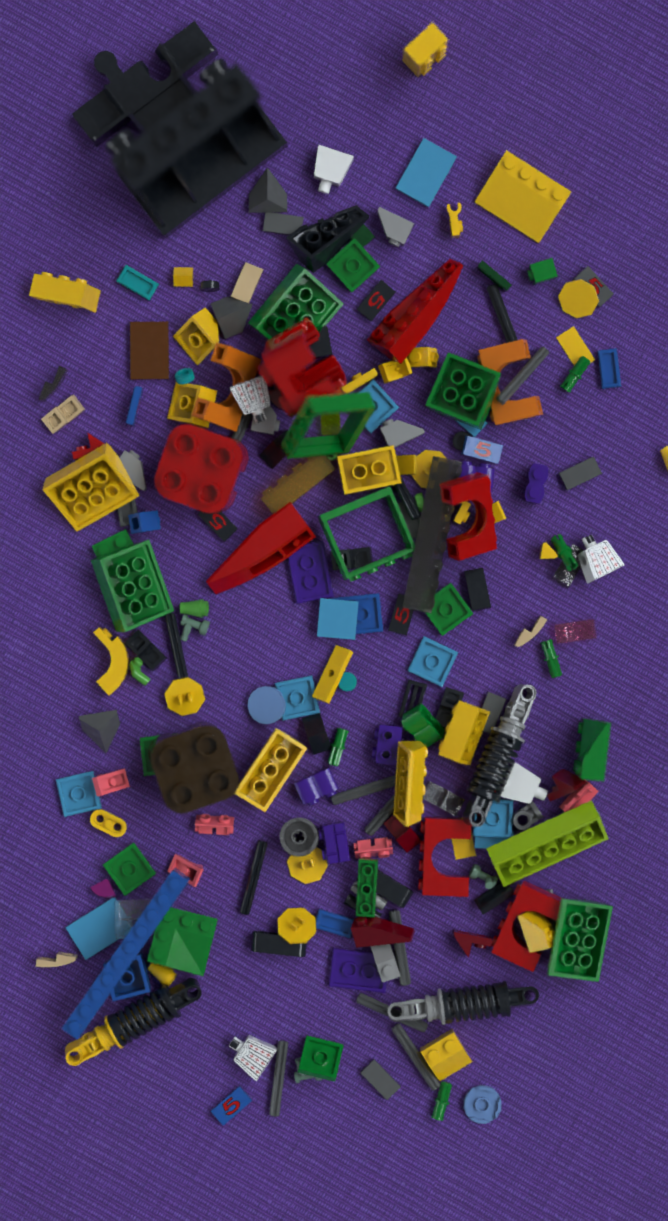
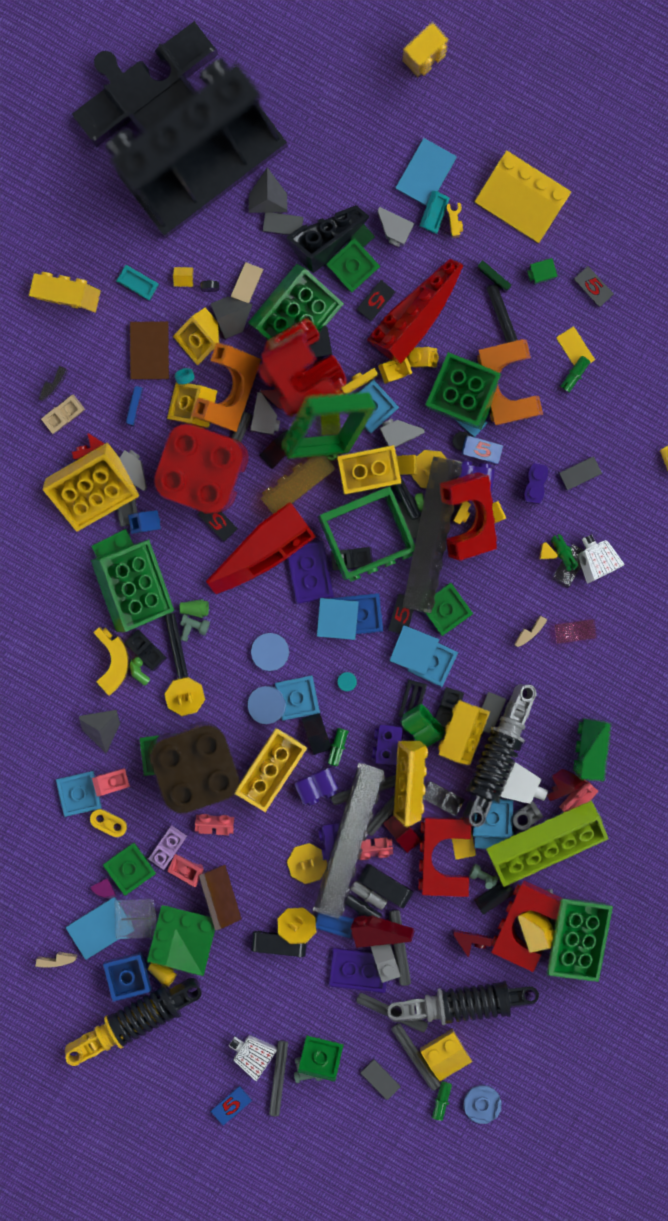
(126, 953): blue brick -> none
(167, 847): none -> lavender slope
(220, 897): none -> reddish brown tile
(252, 397): white torso -> none
(253, 877): black axle -> none
(270, 651): none -> medium blue tile
(294, 827): flat silver brick -> none
(331, 167): white torso -> none
(332, 674): yellow tile -> none
(348, 840): none -> clear smoke brick
(366, 877): green tile -> none
(414, 650): none -> dark azure tile
(434, 212): none -> teal tile
(477, 589): black slope -> none
(523, 374): dark grey axle -> none
(551, 659): green axle -> none
(578, 298): yellow piece -> none
(609, 368): blue tile -> none

